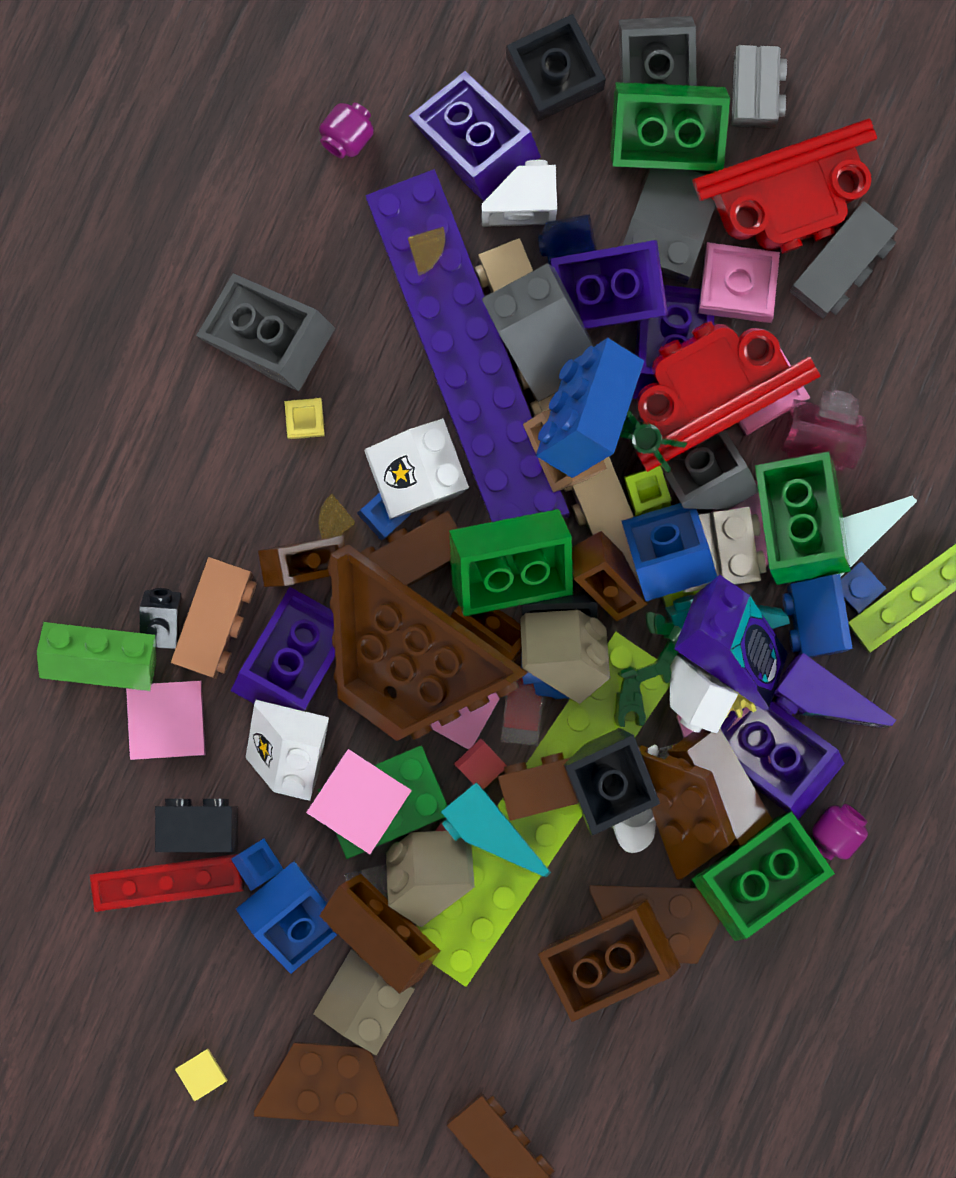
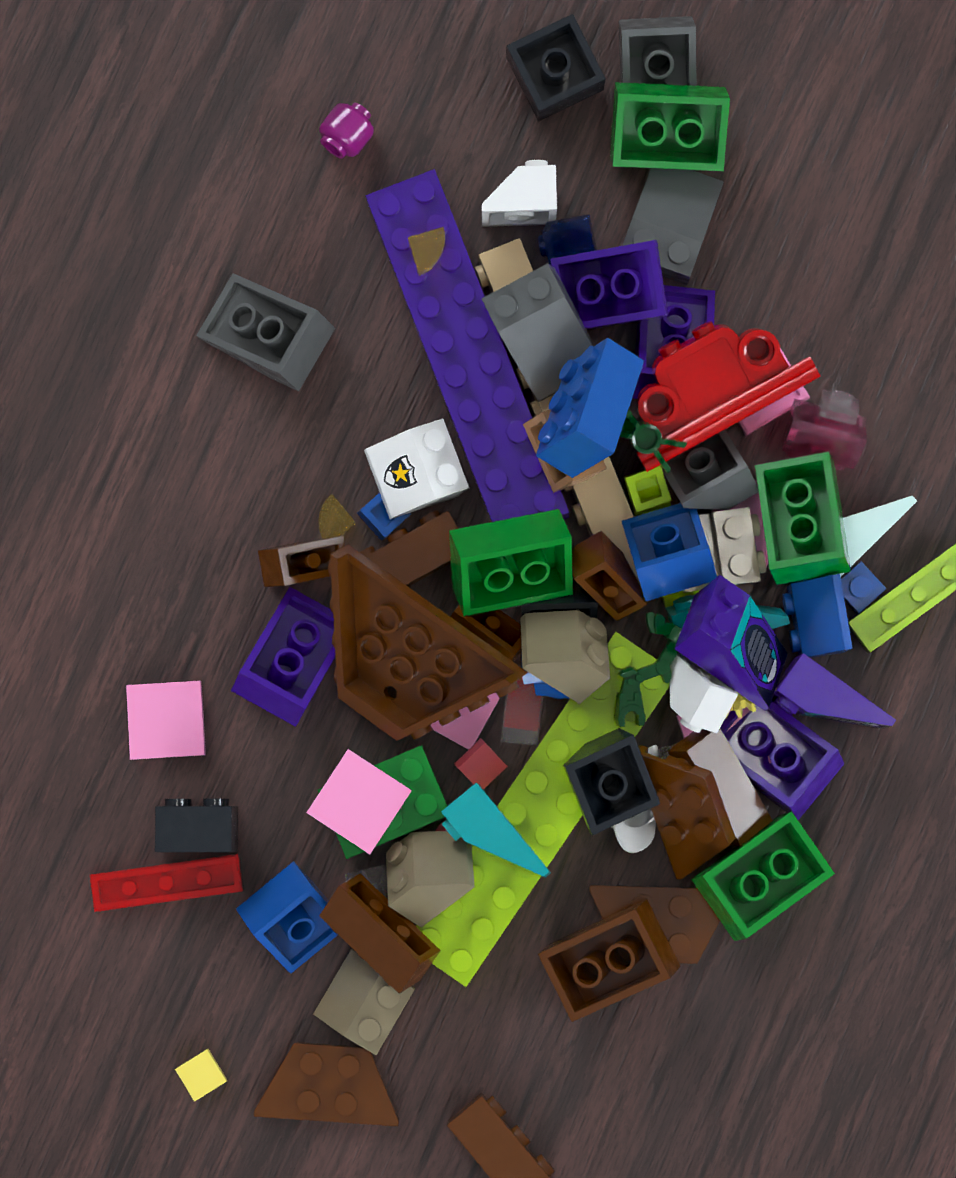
(96, 656): bright green brick -> none
(161, 616): black bracket -> none
(214, 618): nougat brick -> none
(257, 864): blue plate -> none
(286, 748): white slope -> none
(304, 418): light yellow tile -> none
(475, 134): dark purple slope -> none
(536, 788): reddish brown brick -> none
(739, 282): bright pink tile -> none
(756, 86): light grey brick -> none
(793, 189): red brick -> none
(840, 832): magenta head -> none
(845, 261): dark grey brick -> none

